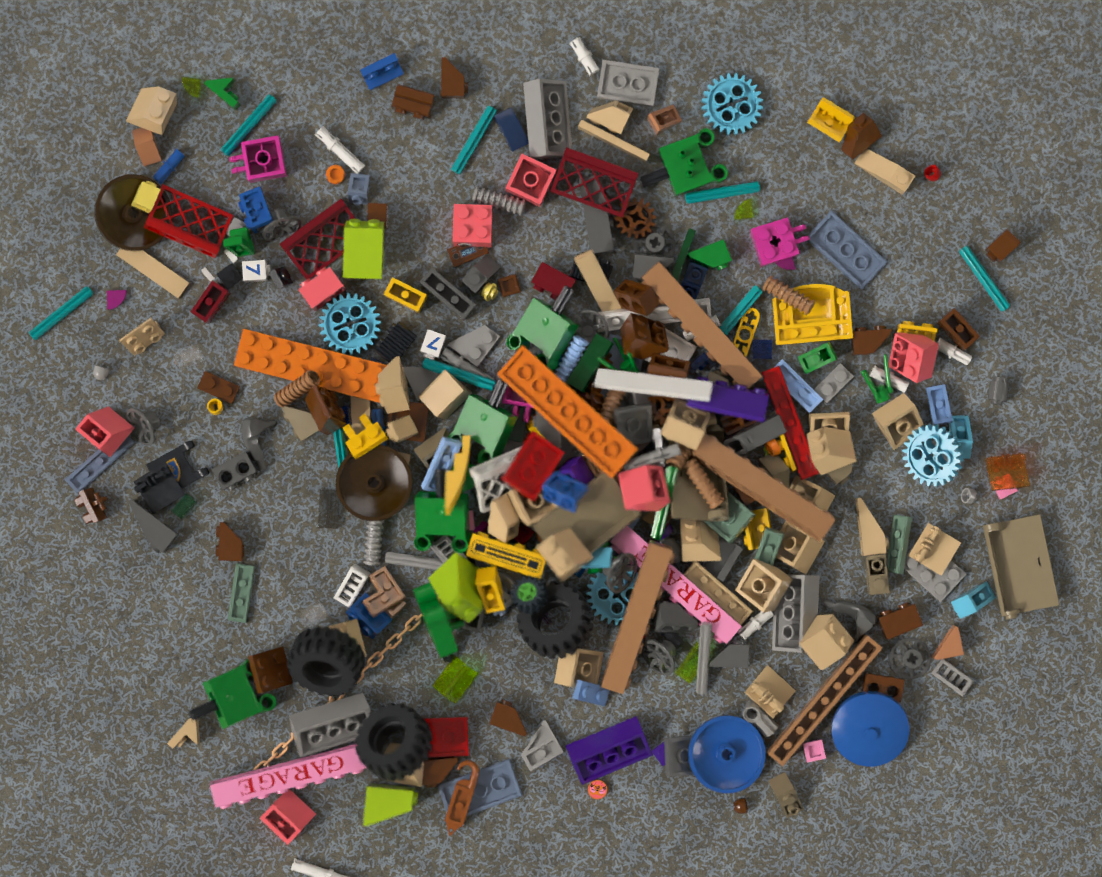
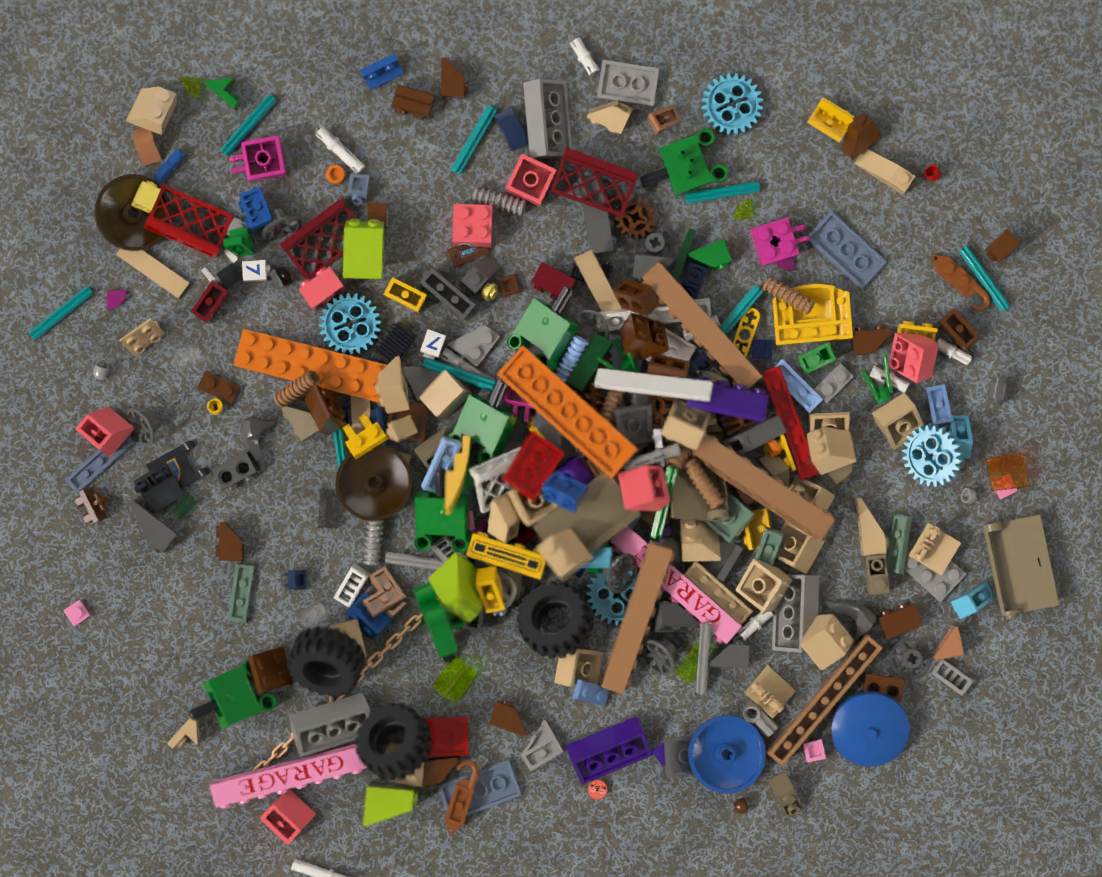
(77, 613): none -> bright pink plate
(296, 579): none -> dark blue tile
(529, 587): black wheel -> none
(613, 141): tan tile -> none
(959, 279): none -> dark orange plate

